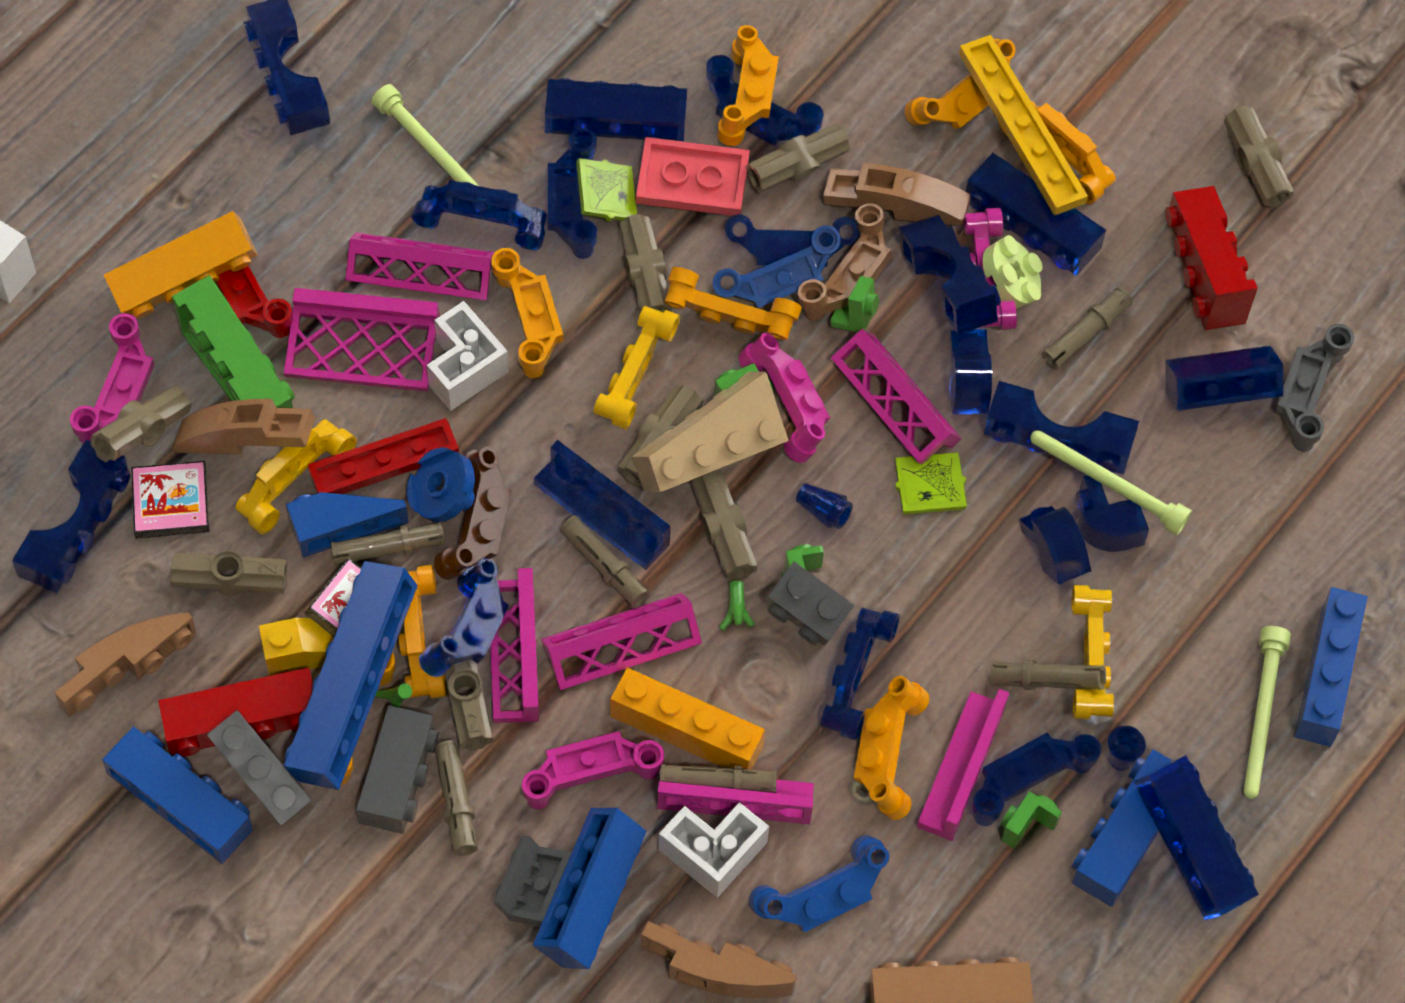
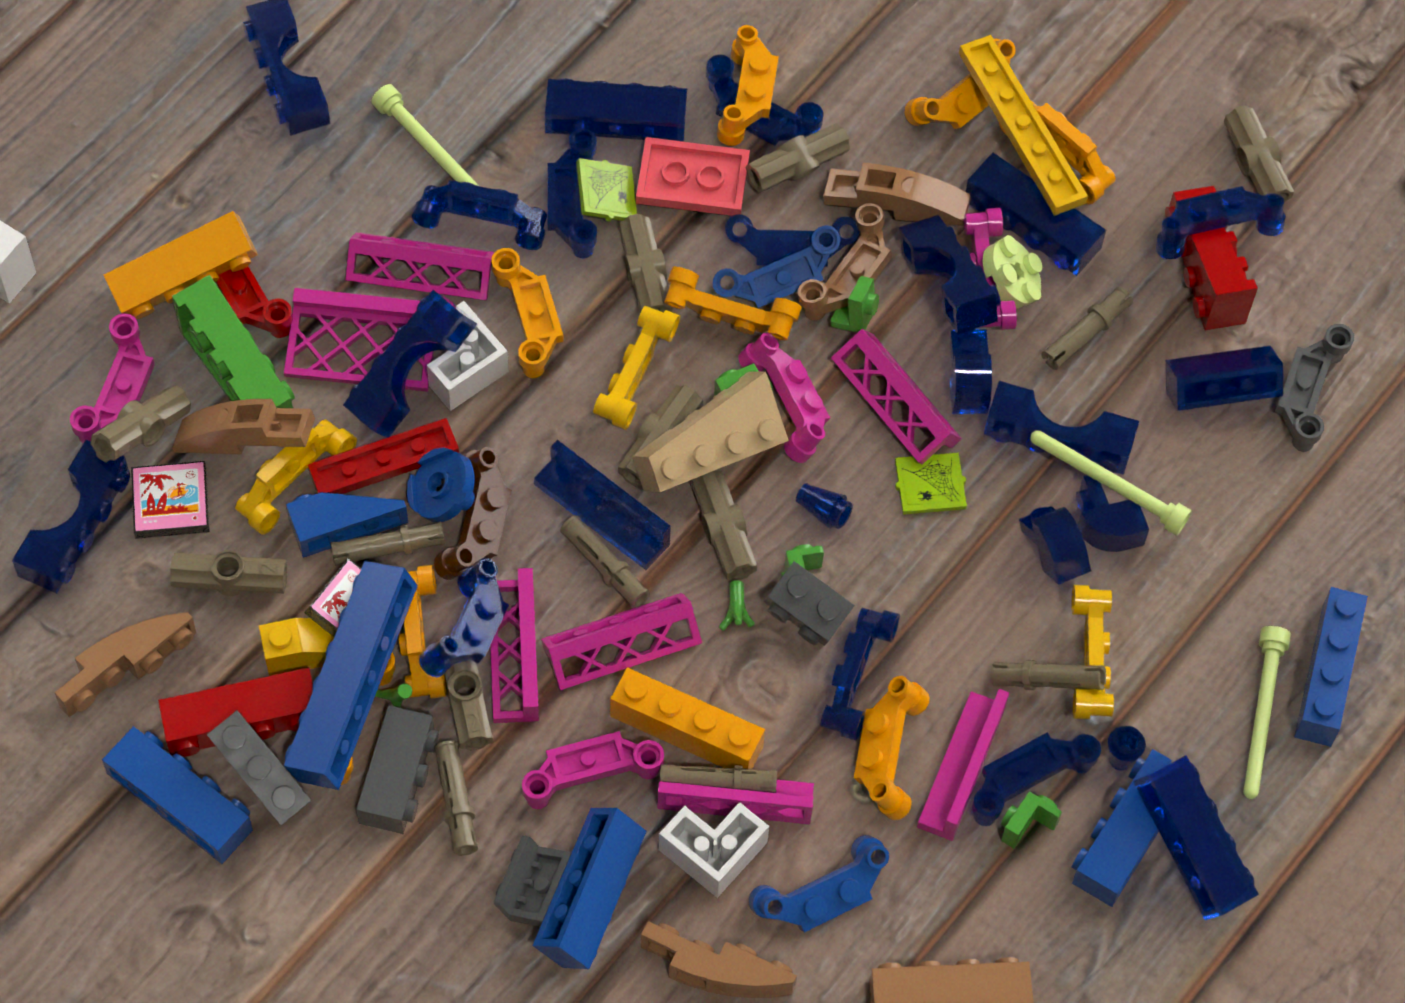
(381, 394): none -> clear blue arch
(1218, 211): none -> clear blue plate

